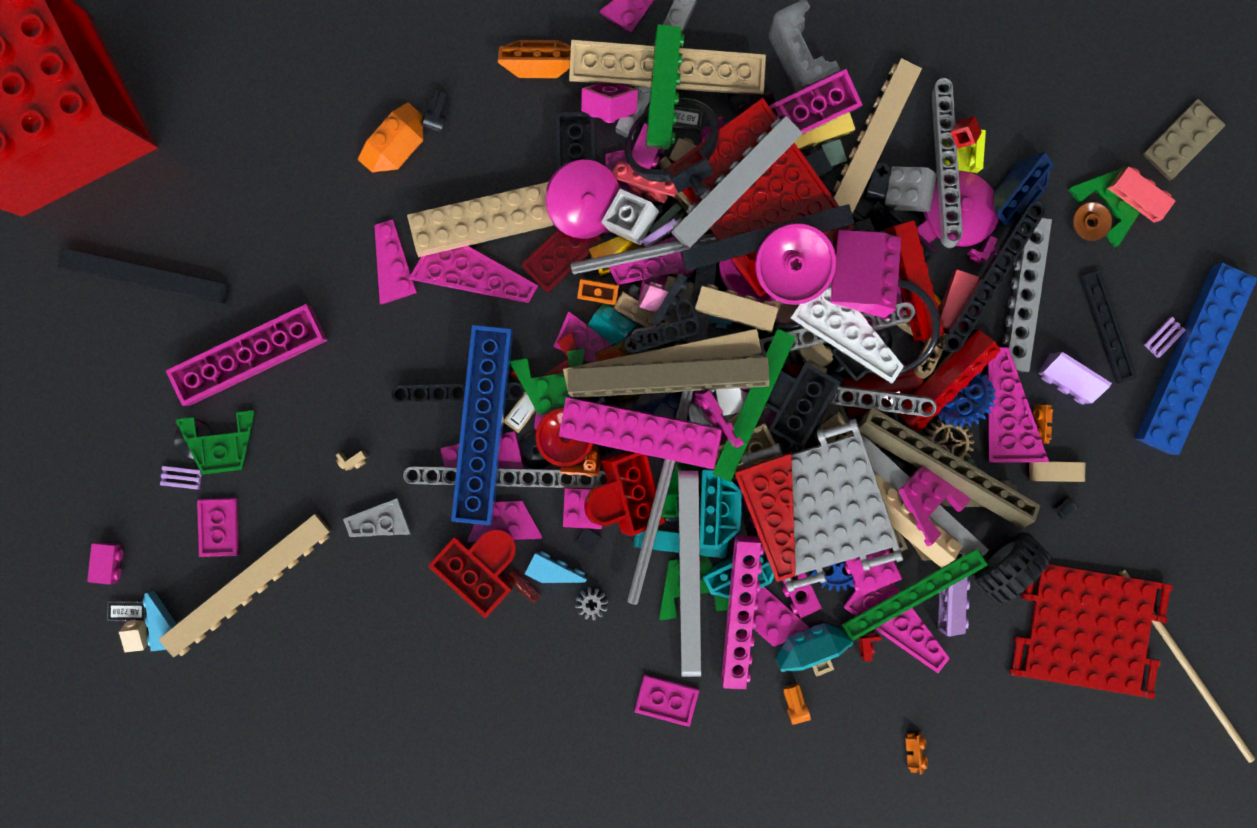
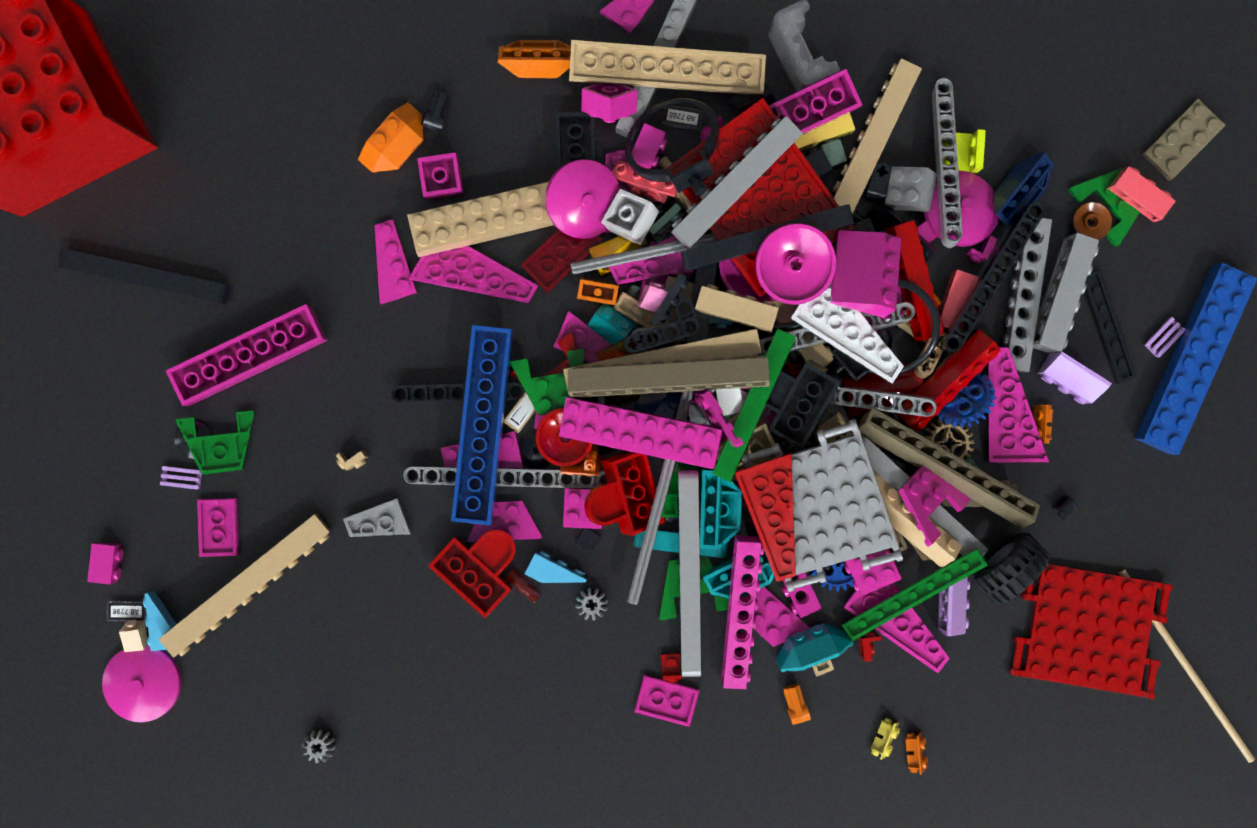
(141, 684): none -> dark pink dish
(325, 749): none -> light grey gear
(440, 176): none -> dark pink brick
(659, 234): lavender tile -> none
(663, 87): green brick -> none
(671, 667): none -> red bracket
(681, 148): tan brick -> none
(883, 746): none -> light yellow hinge
(966, 132): red brick -> none
(1057, 471): tan beam -> none
(1064, 292): none -> light grey brick

